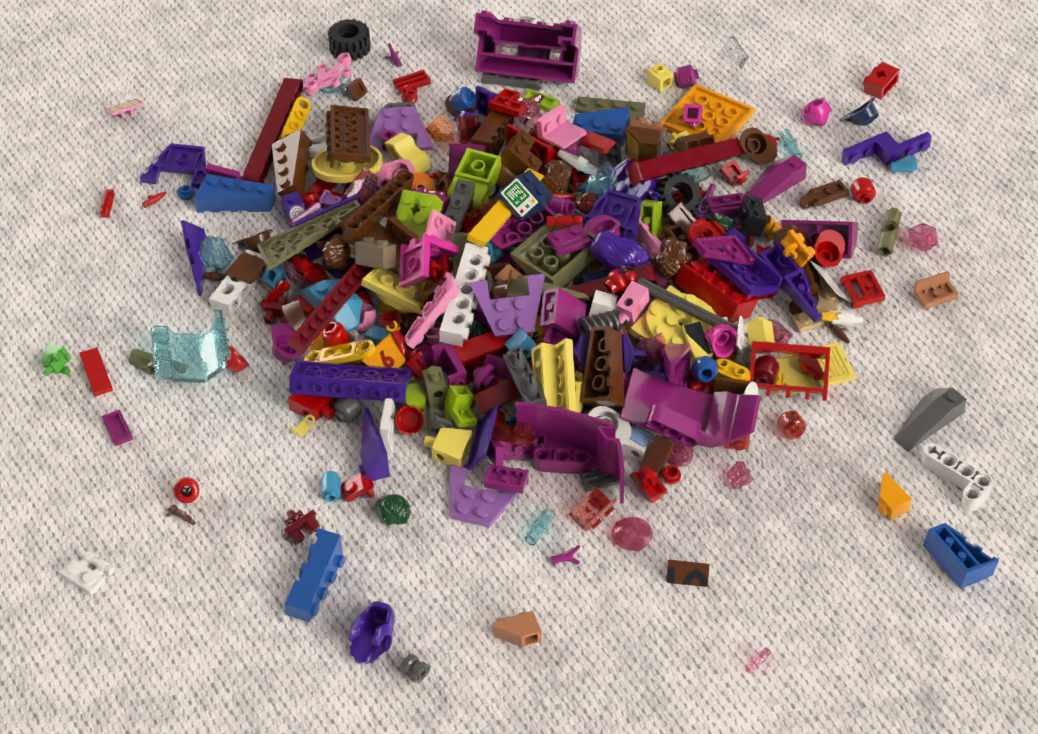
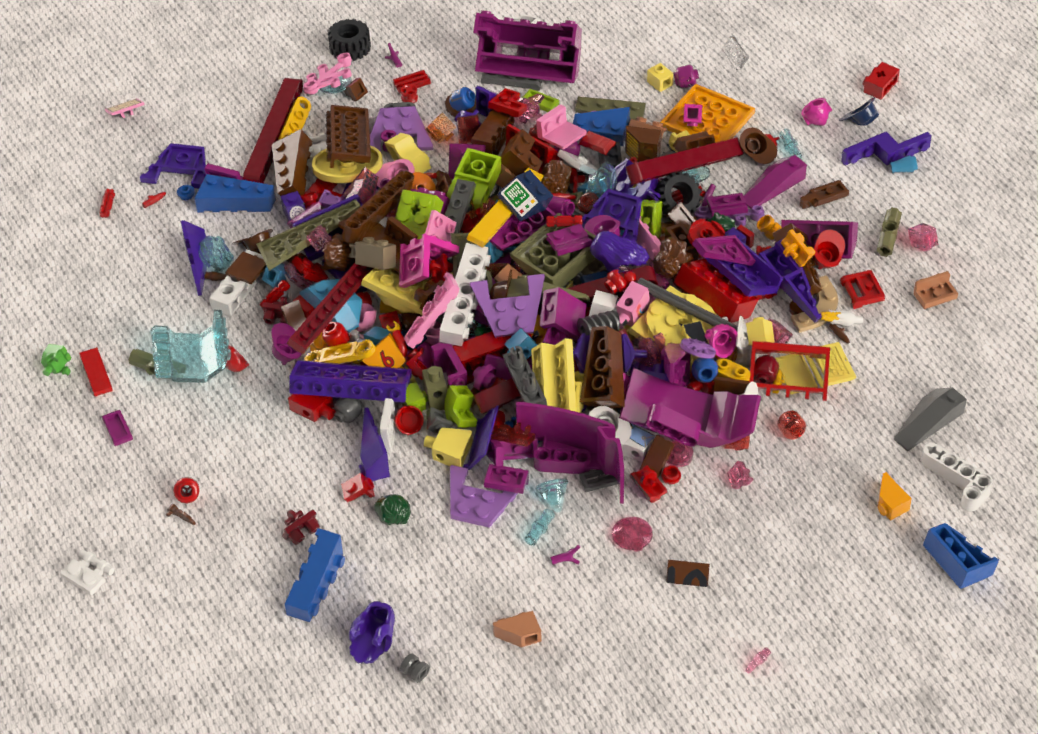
(303, 428): light yellow piece -> none
(318, 238): none -> clear pink tile
(330, 486): dark azure brick -> none
(553, 492): none -> clear light blue hat
(589, 511): clear red bracket -> none
(698, 348): none -> medium lavender wheel
(733, 173): red bracket -> none
(752, 216): black brick -> none
(810, 366): red tile -> none
(830, 281): white sticker -> none
(863, 190): red head -> none

